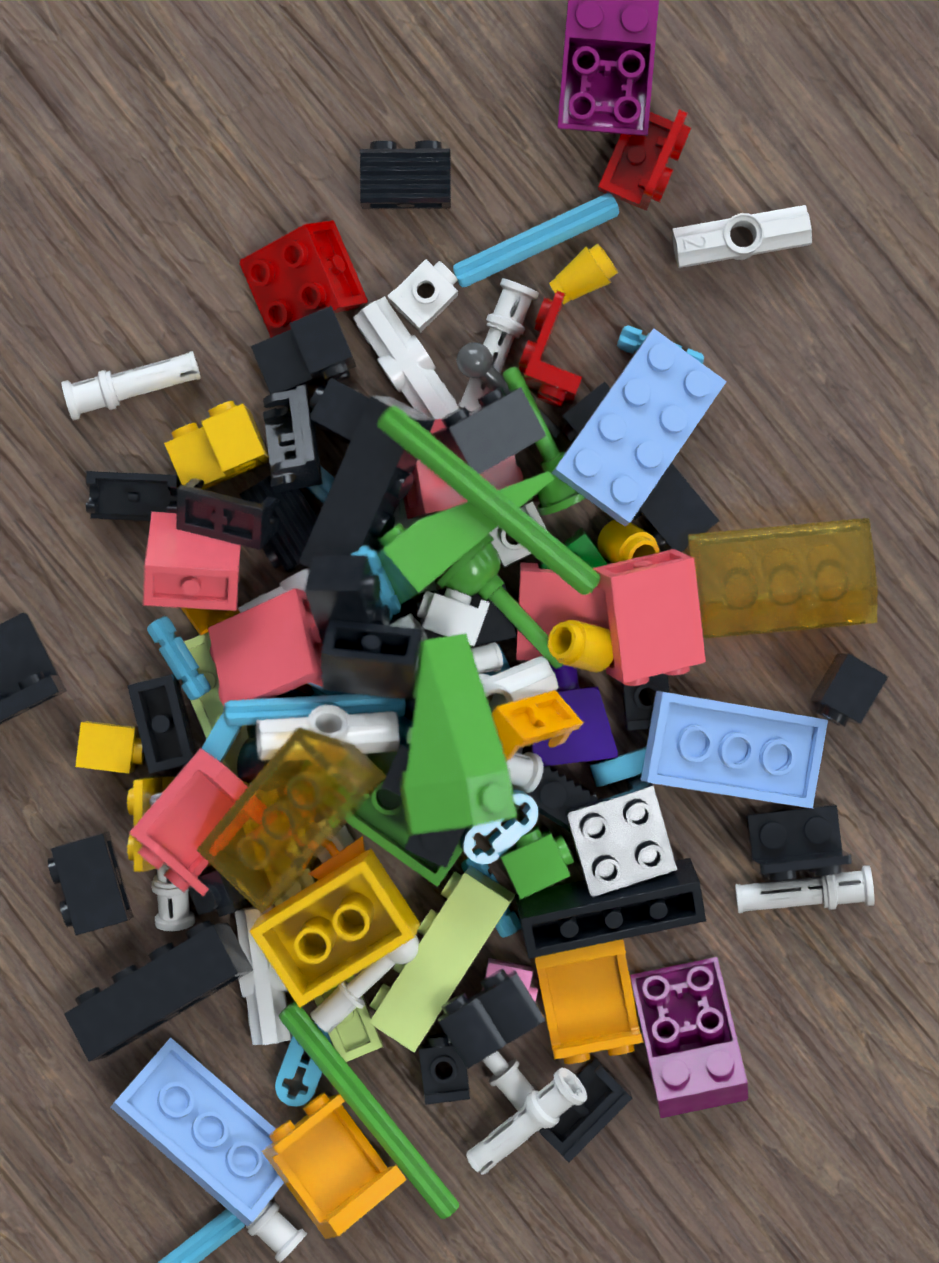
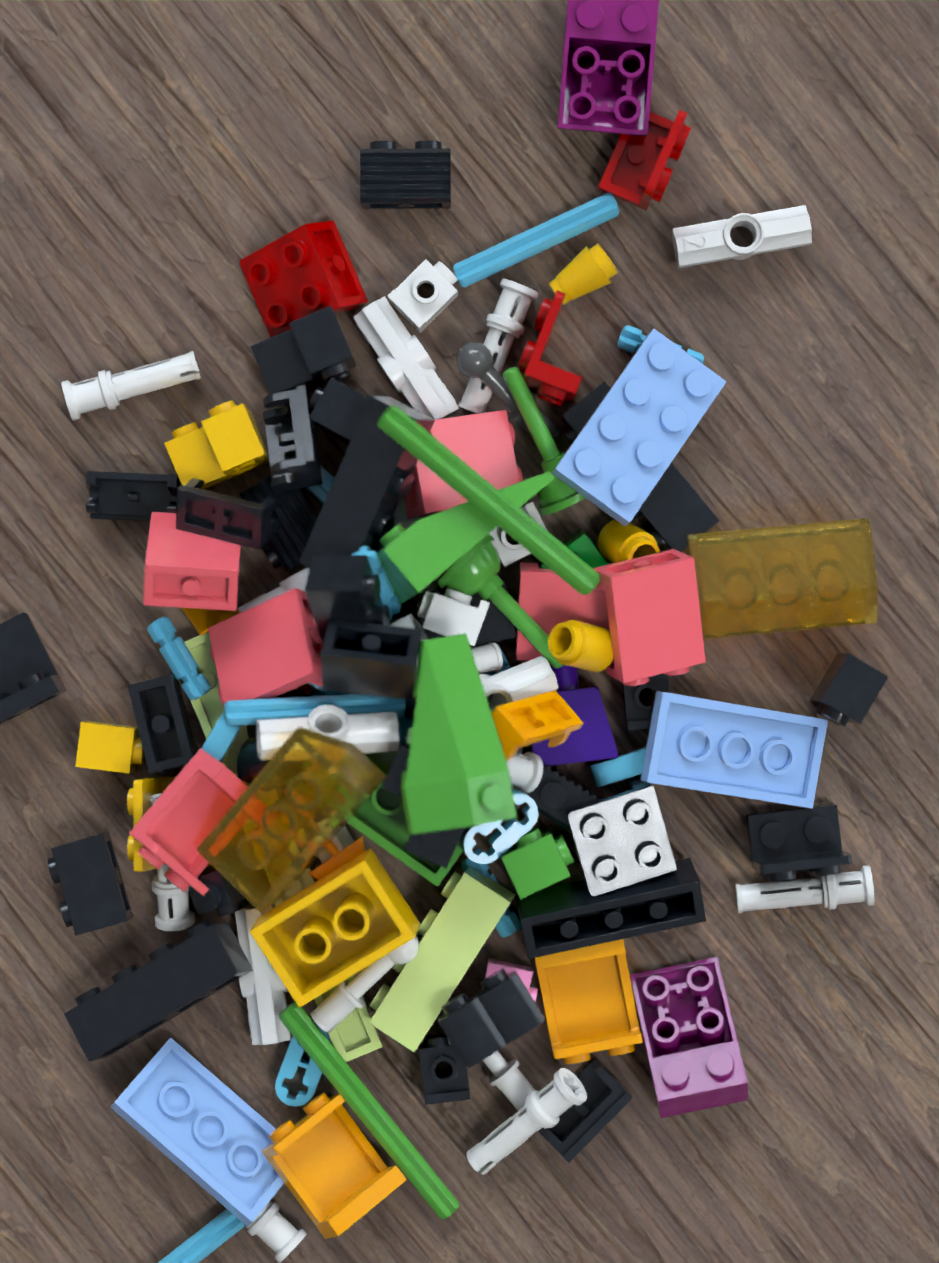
(492, 431): black brick -> none

